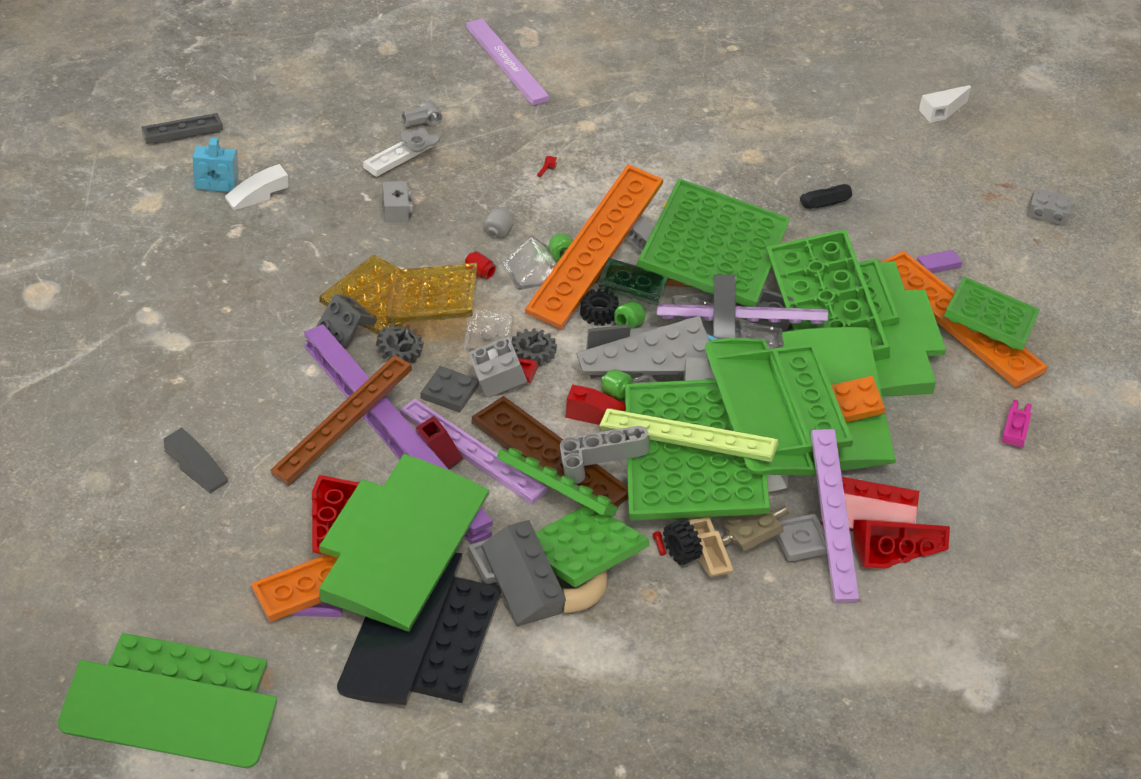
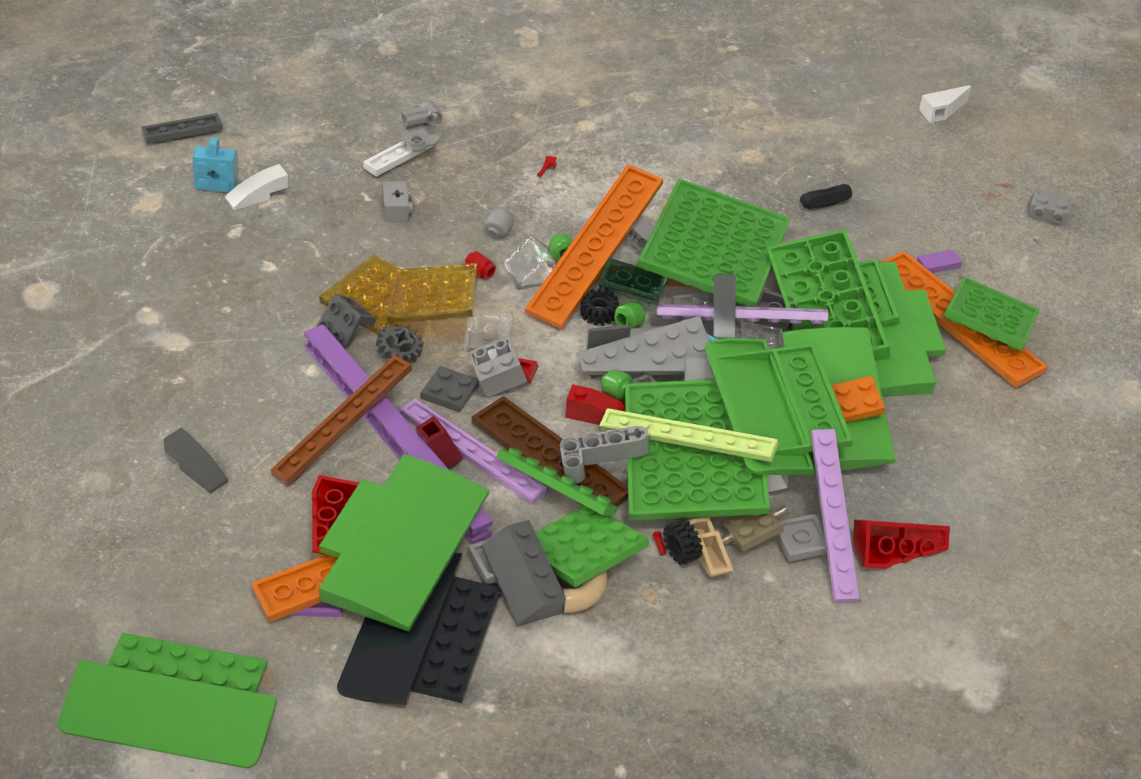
(507, 62): lavender tile -> none
(534, 346): dark grey gear -> none
(878, 502): slope -> none
(1017, 425): dark pink hinge -> none

